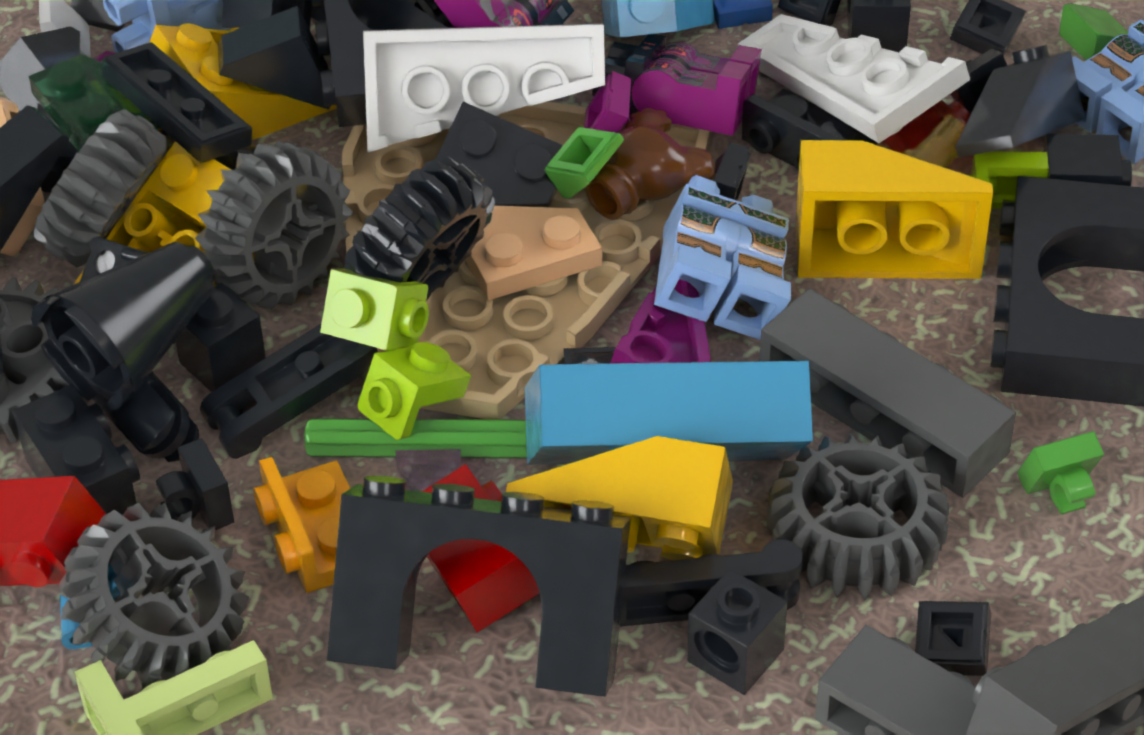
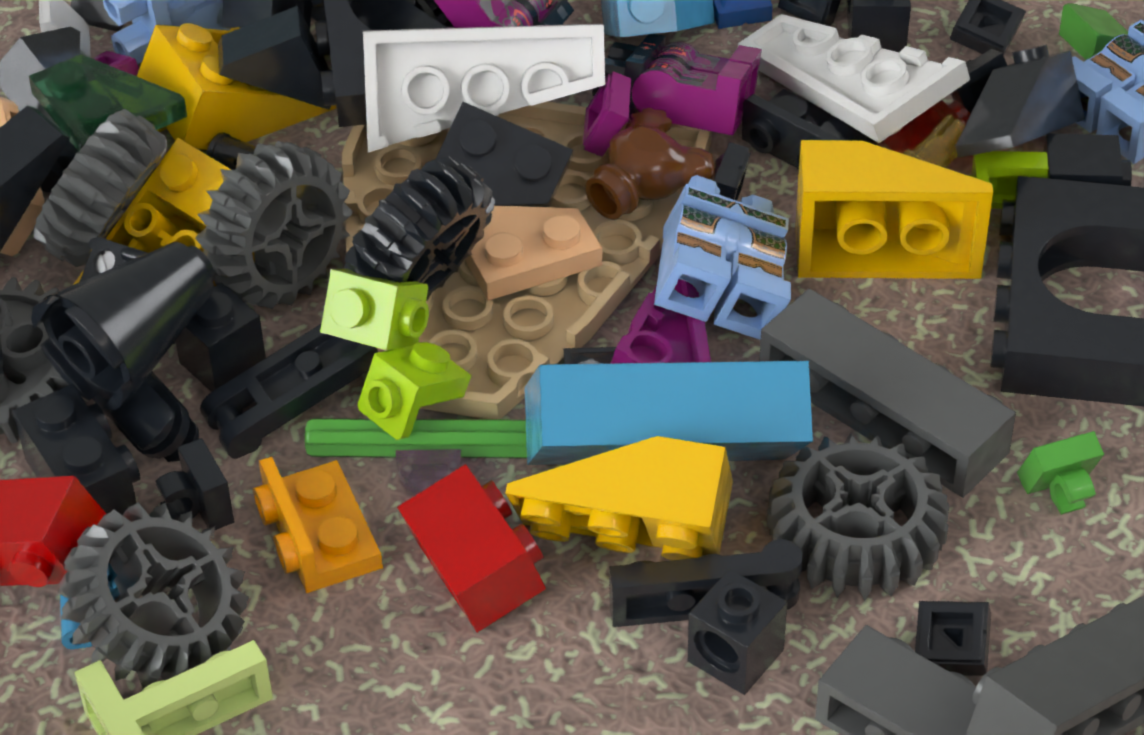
(176, 102): black tile -> none
(570, 553): black arch -> none
(581, 159): bright green slope -> none

